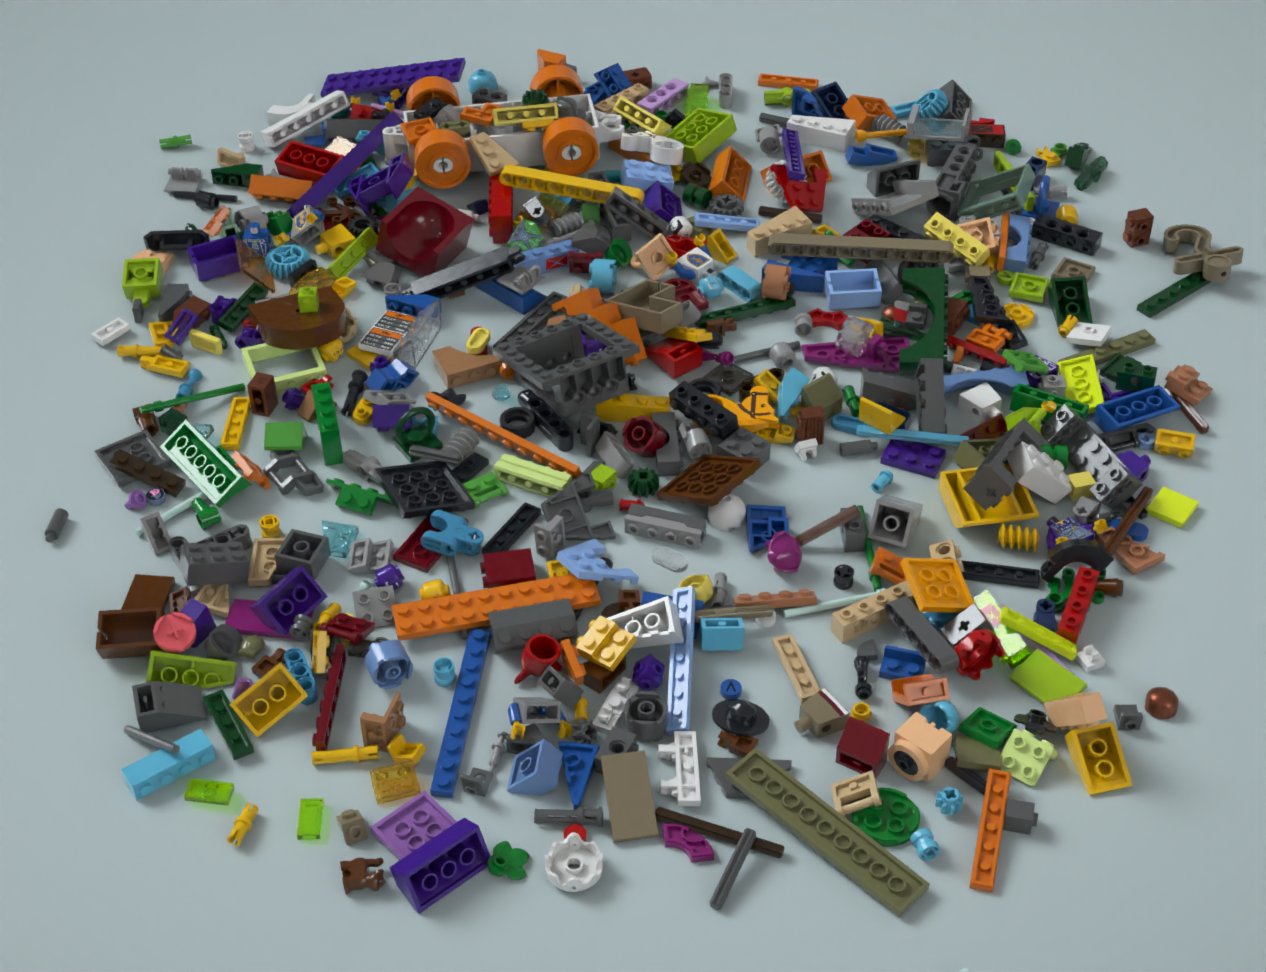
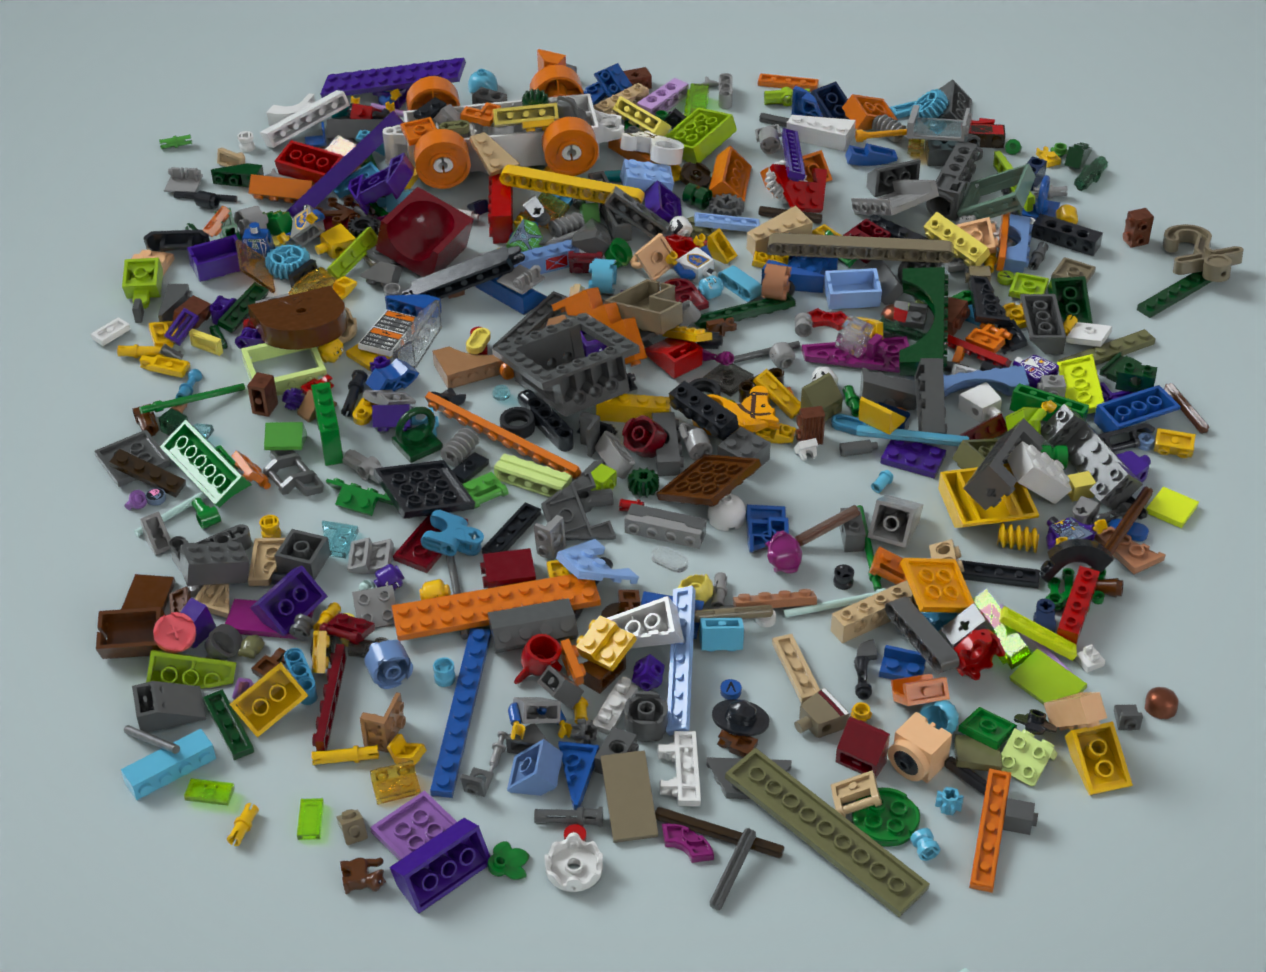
(56, 525): dark grey cylinder -> none
(236, 423): yellow tile -> none
(308, 299): lime brick -> none
(434, 454): dark grey axle -> none
(761, 259): none -> yellow slope
(789, 391): medium azure slope -> none
(1025, 361): bright green plate -> none
(1044, 322): none -> dark grey slope
(1185, 384): nougat plate -> none

